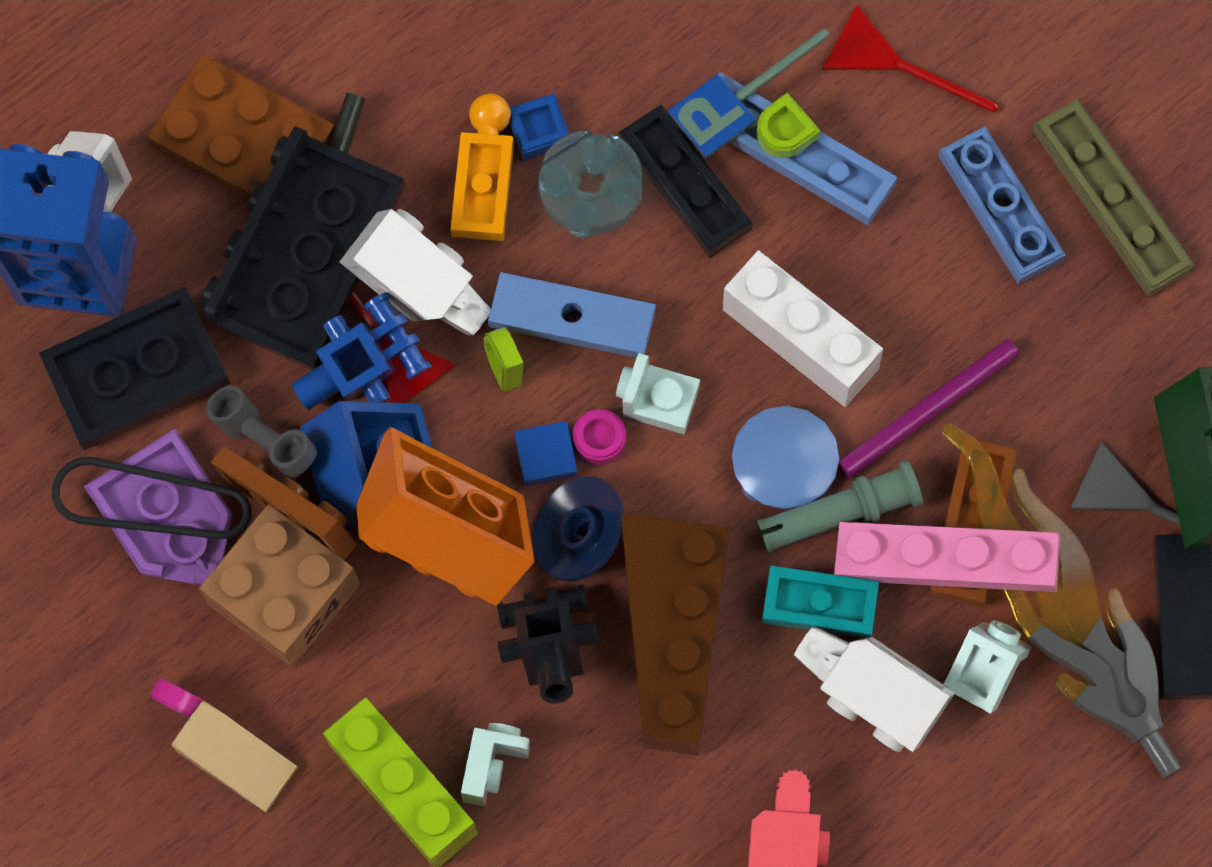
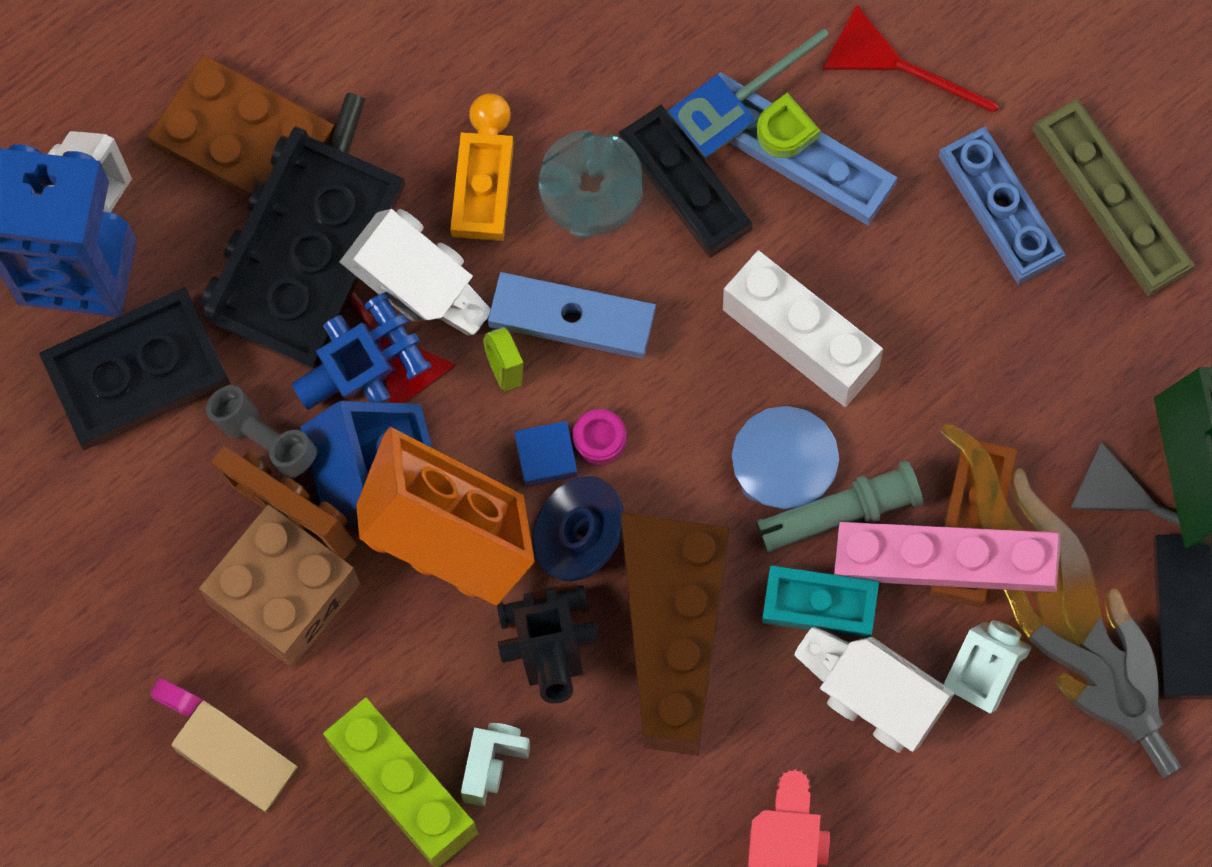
(147, 526): black piece -> none
(165, 503): medium lavender tile -> none
(537, 126): blue tile -> none
(657, 395): light aqua bracket -> none
(928, 408): magenta bar -> none

